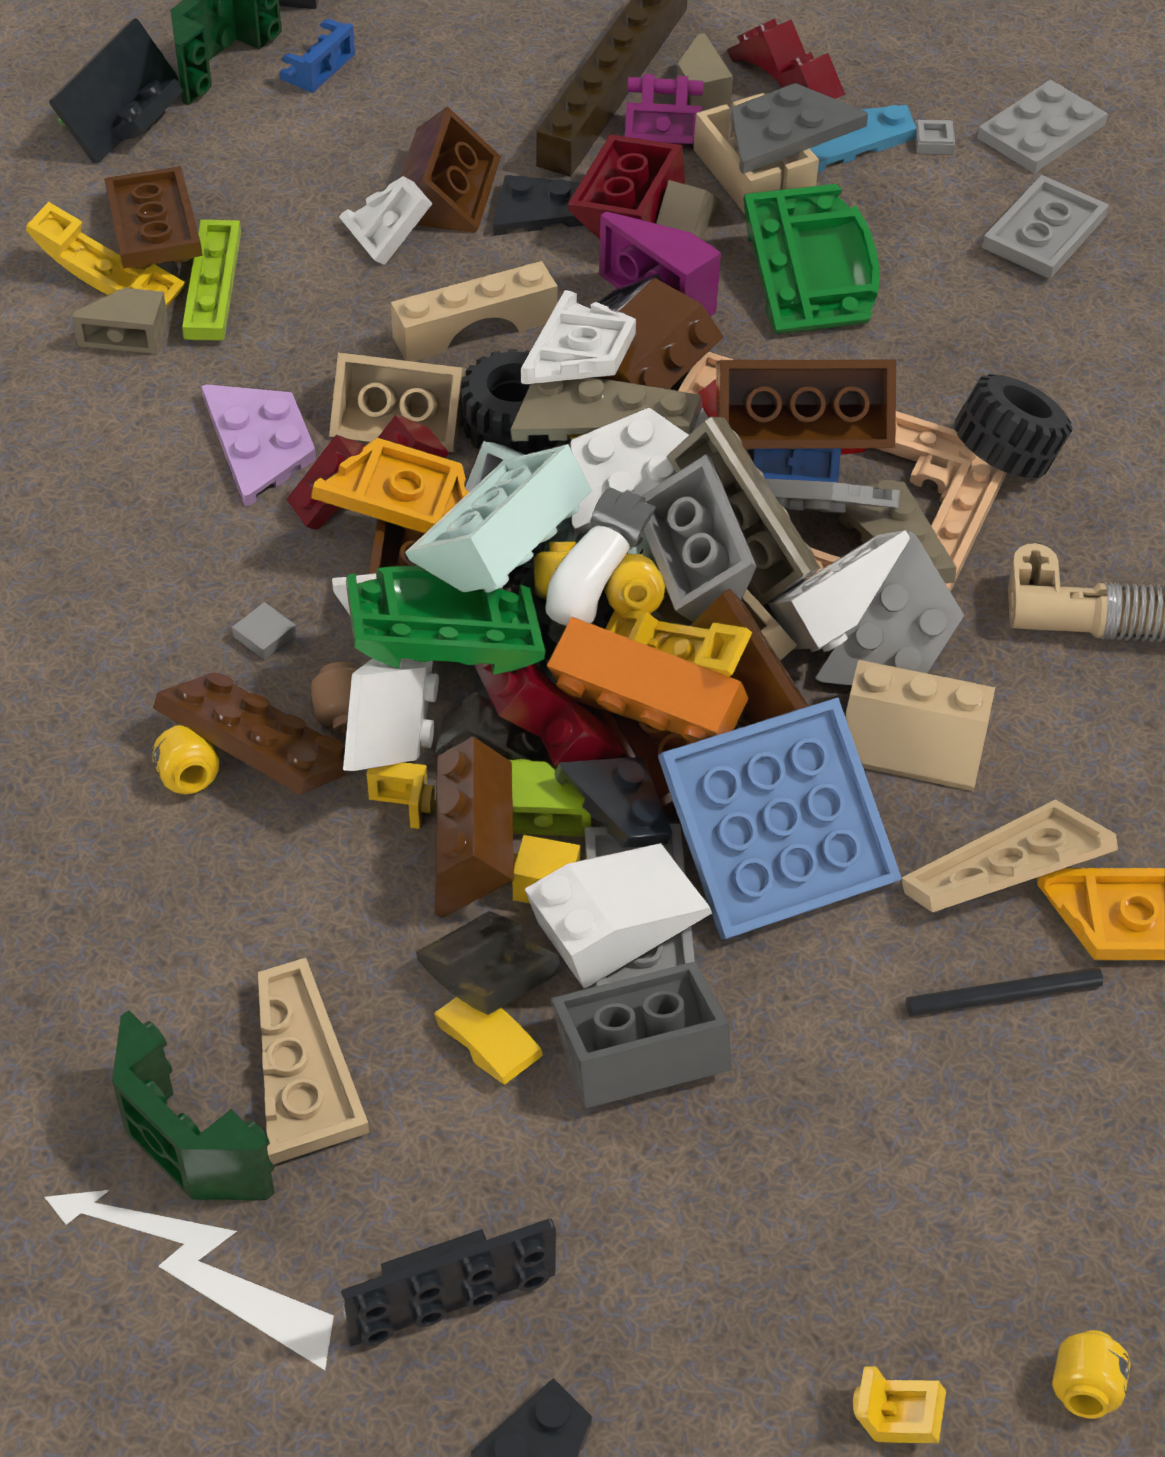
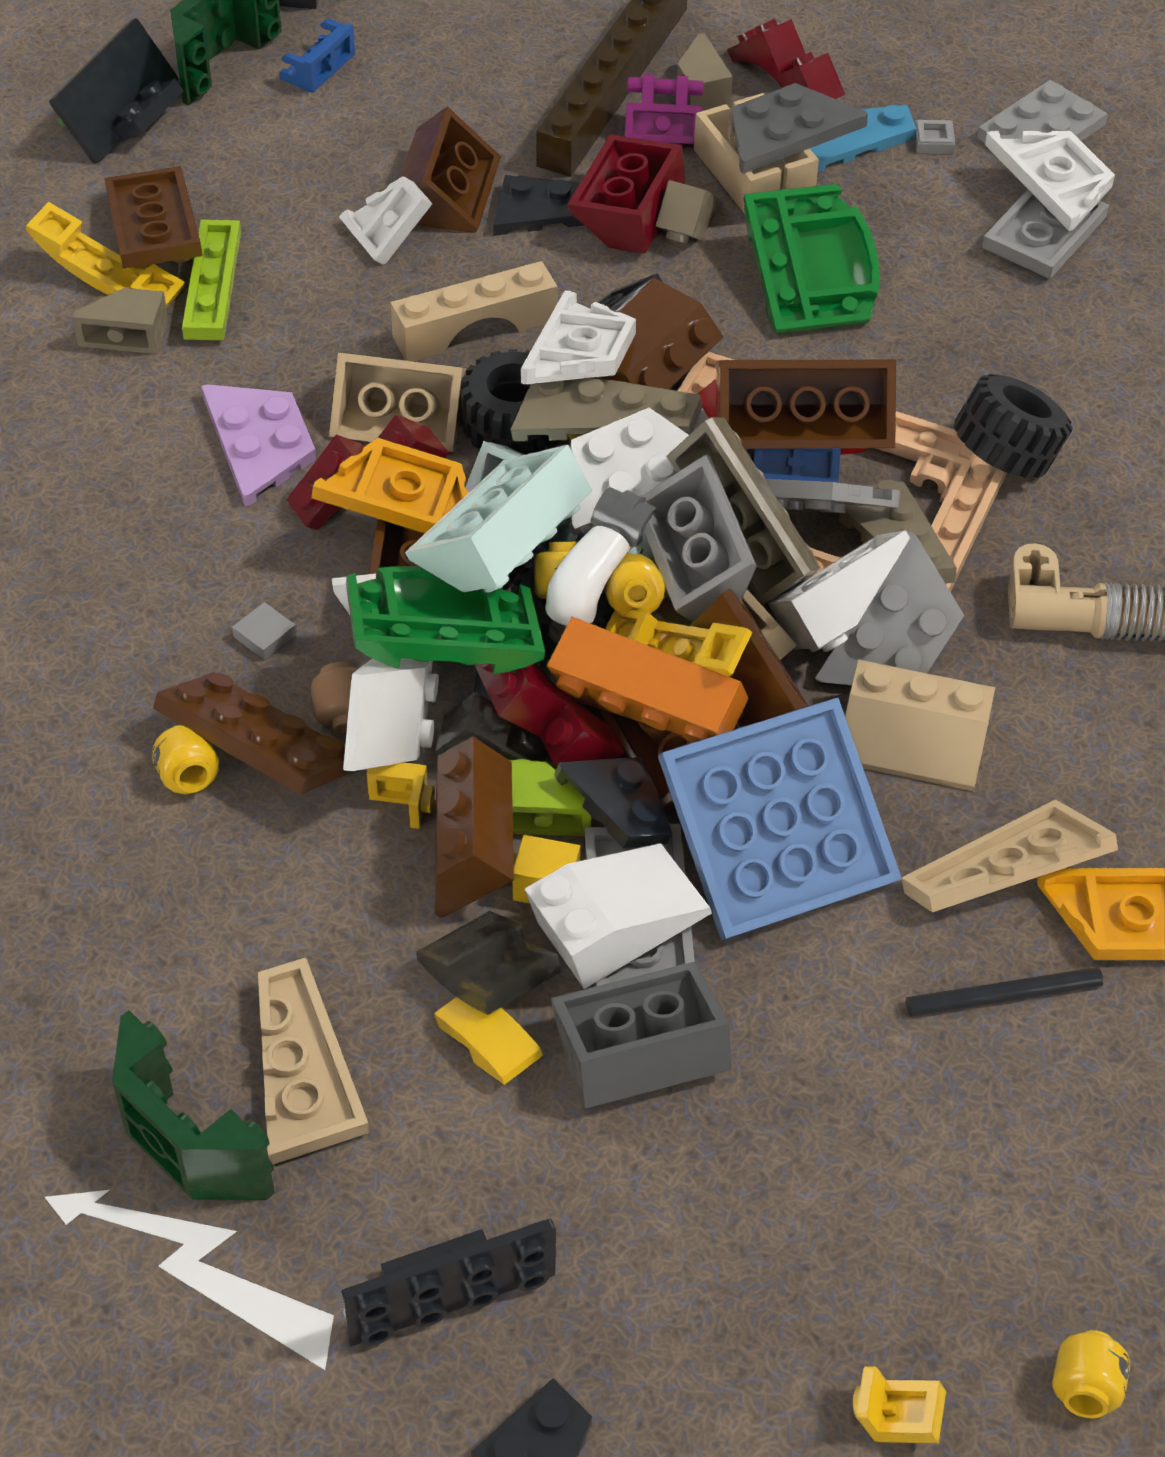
(639, 249): magenta slope -> none
(1056, 171): none -> white wing

